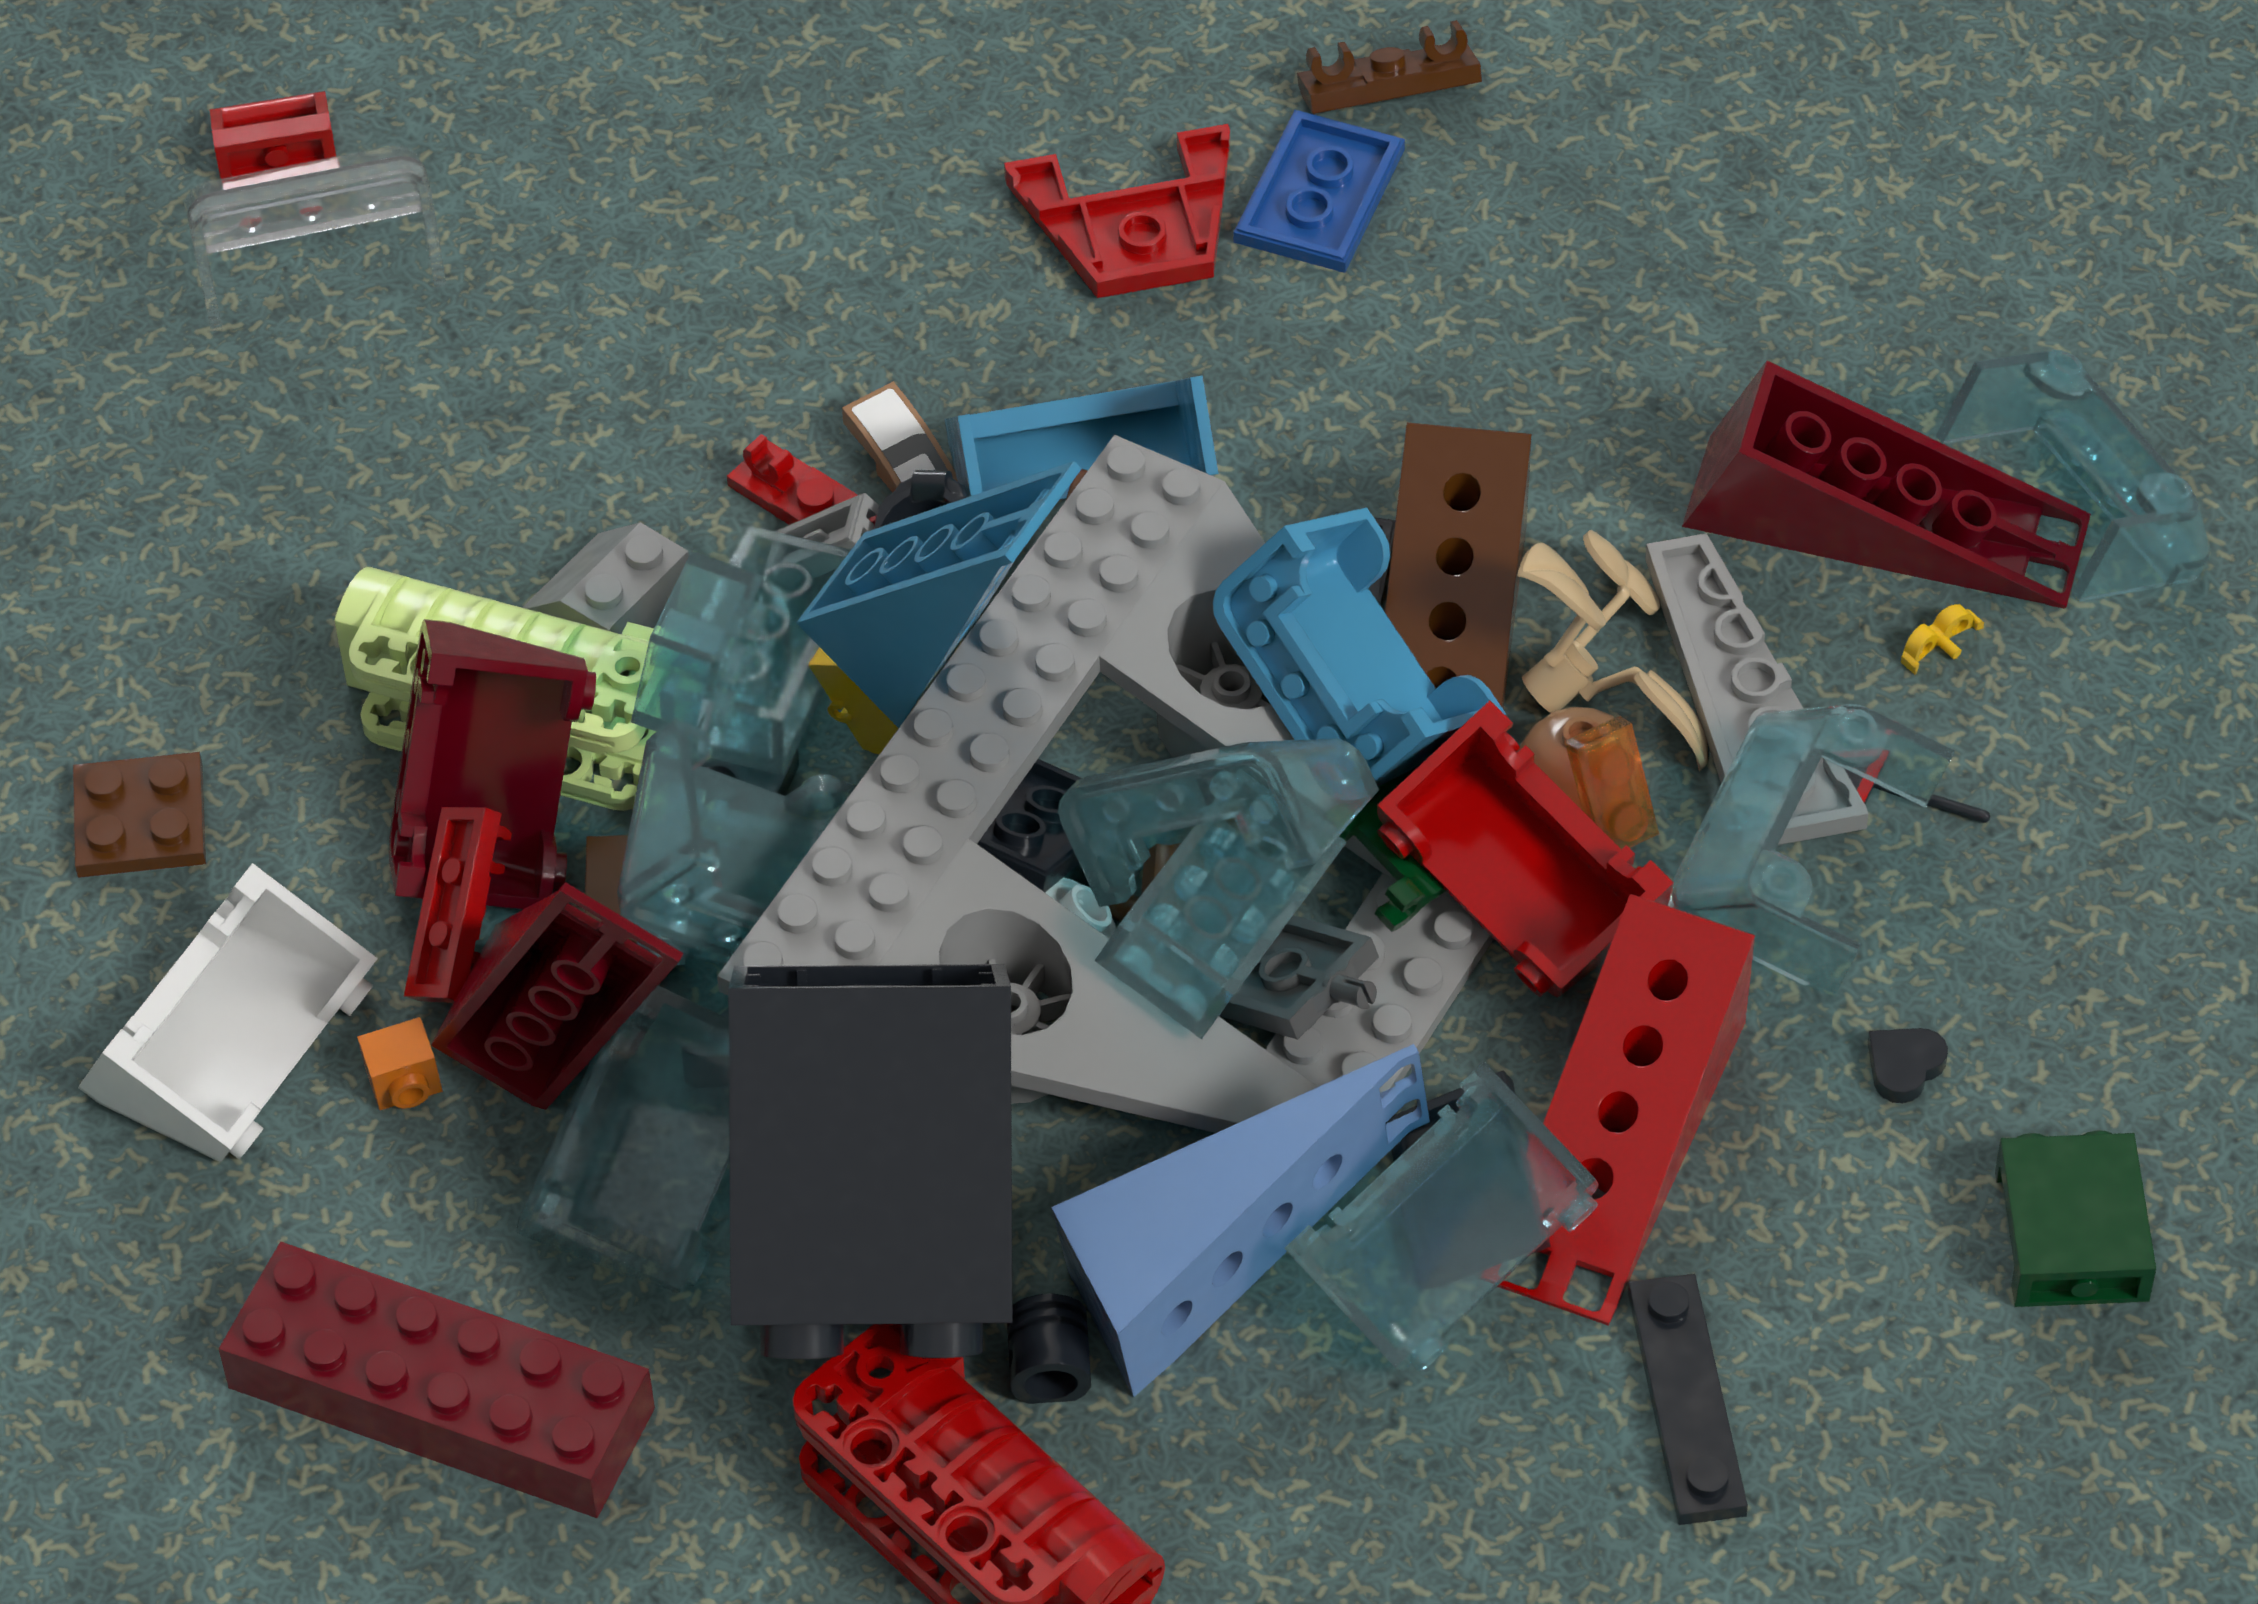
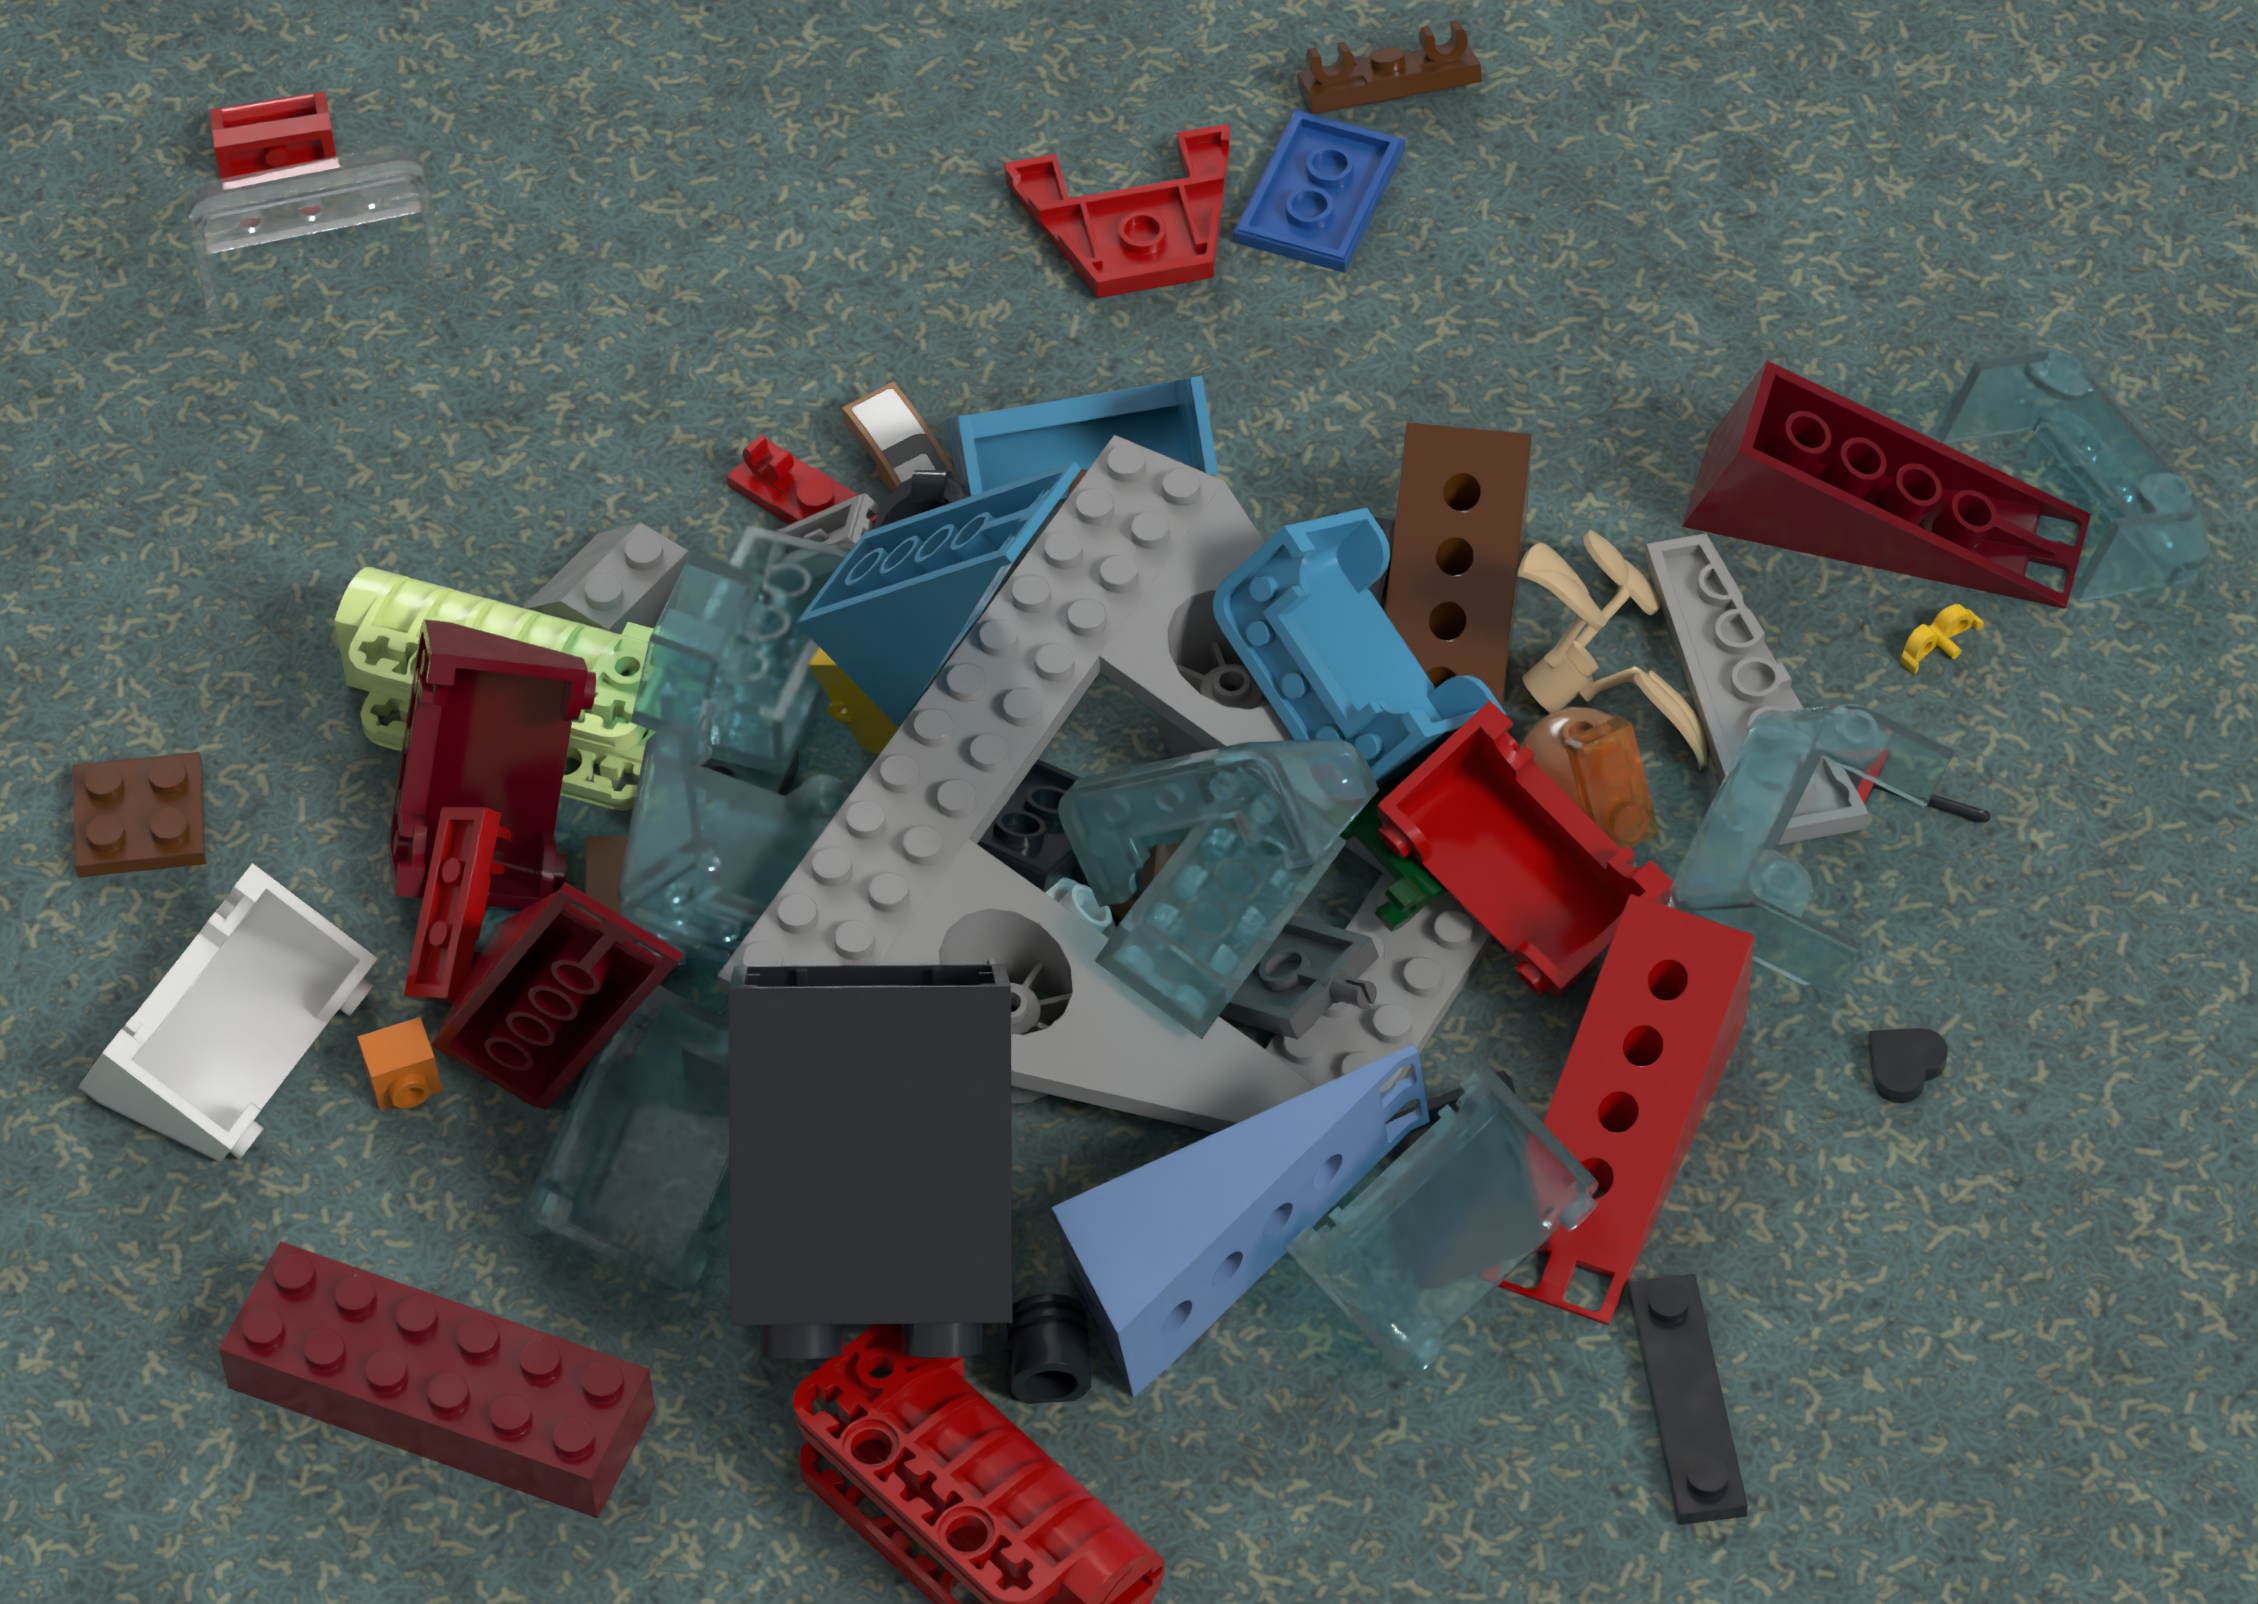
(2076, 1219): dark green panel -> none

